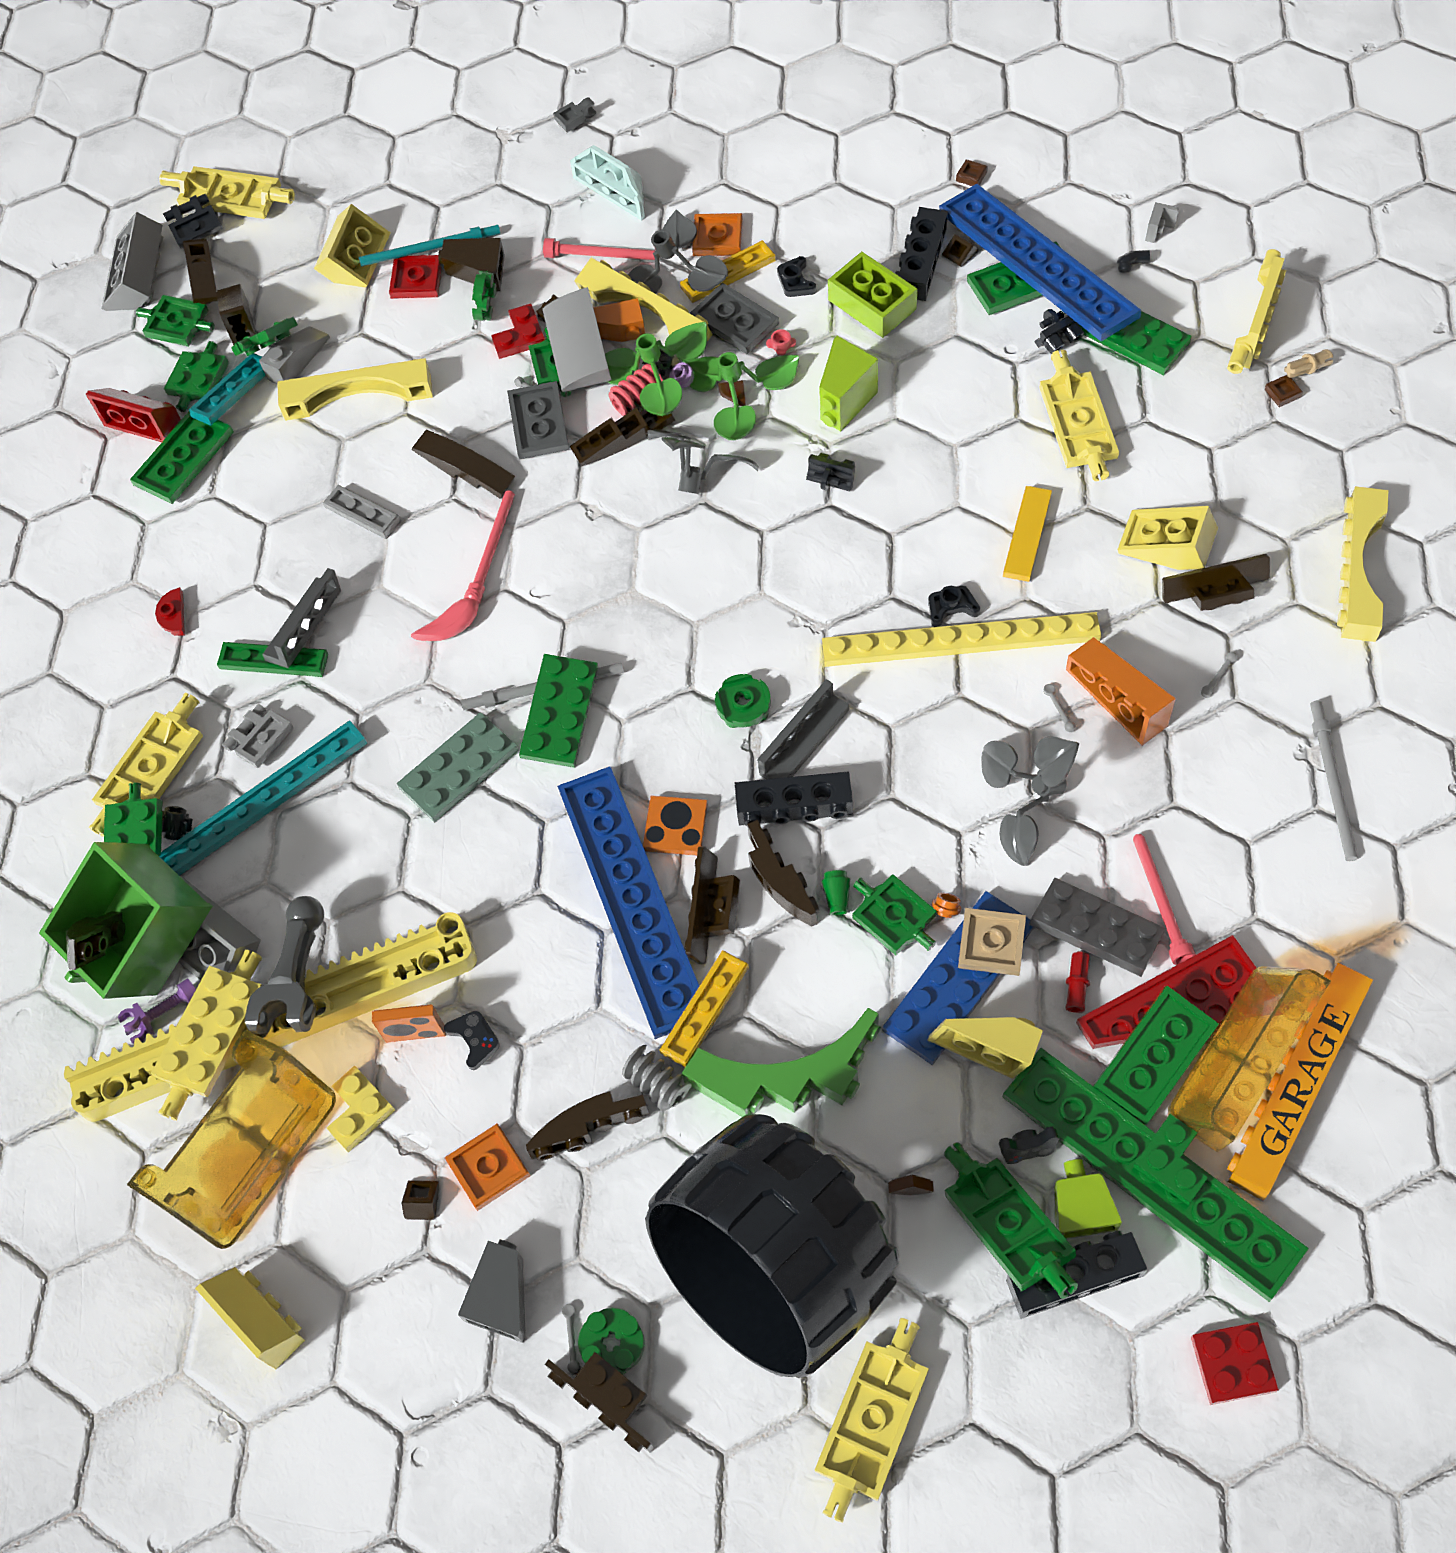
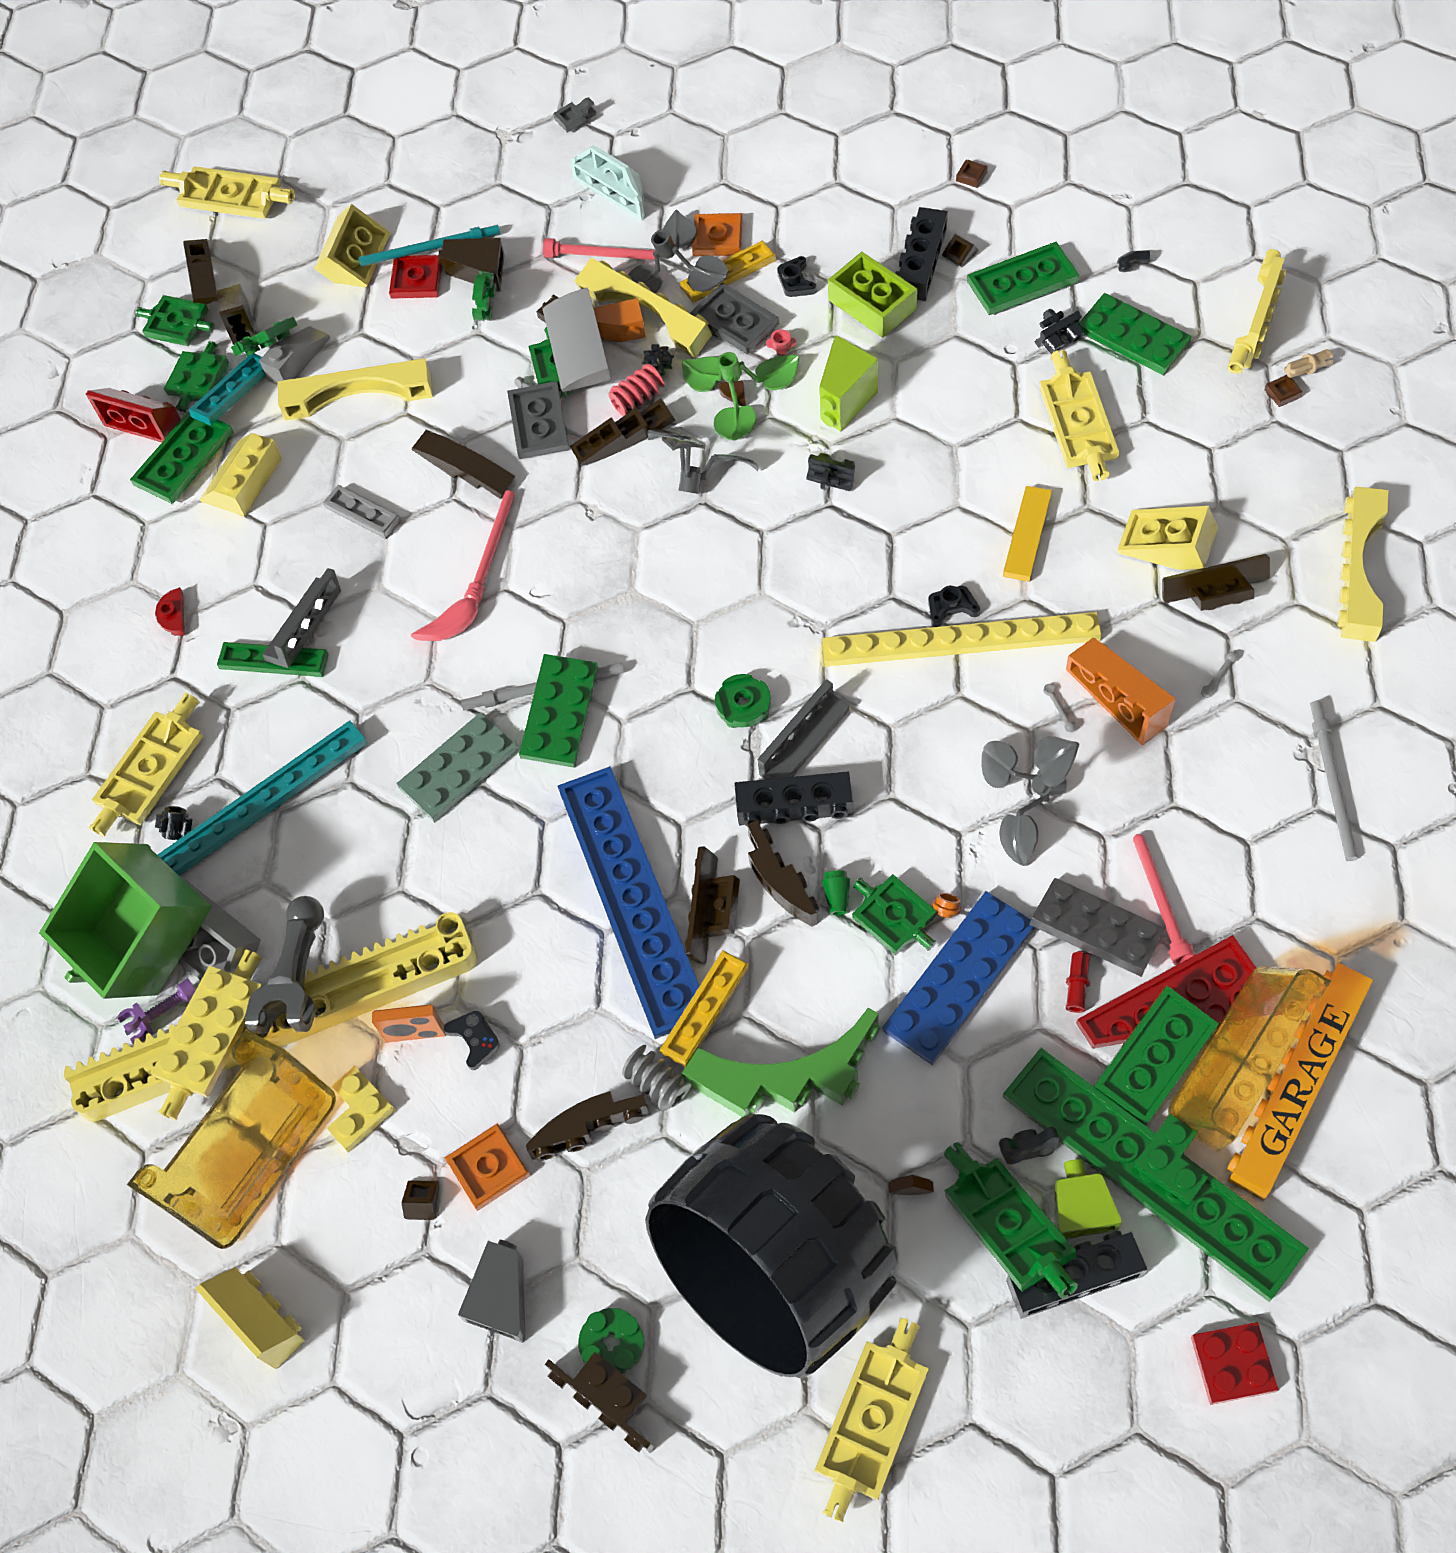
(91, 937): slope -> none
(133, 264): light grey slope -> none
(135, 820): green plate -> none
(196, 225): black plate -> none
(243, 474): none -> light yellow slope
(262, 740): light grey plate -> none
(525, 332): red plate -> none
(568, 1312): light grey hinge -> none
(663, 396): bright green plant -> none
(675, 825): orange tile -> none
(687, 374): lavender plate -> none
(992, 941): tan plate -> none
(996, 1043): light yellow slope -> none
(1041, 263): blue plate -> none
(1161, 216): light grey bracket -> none

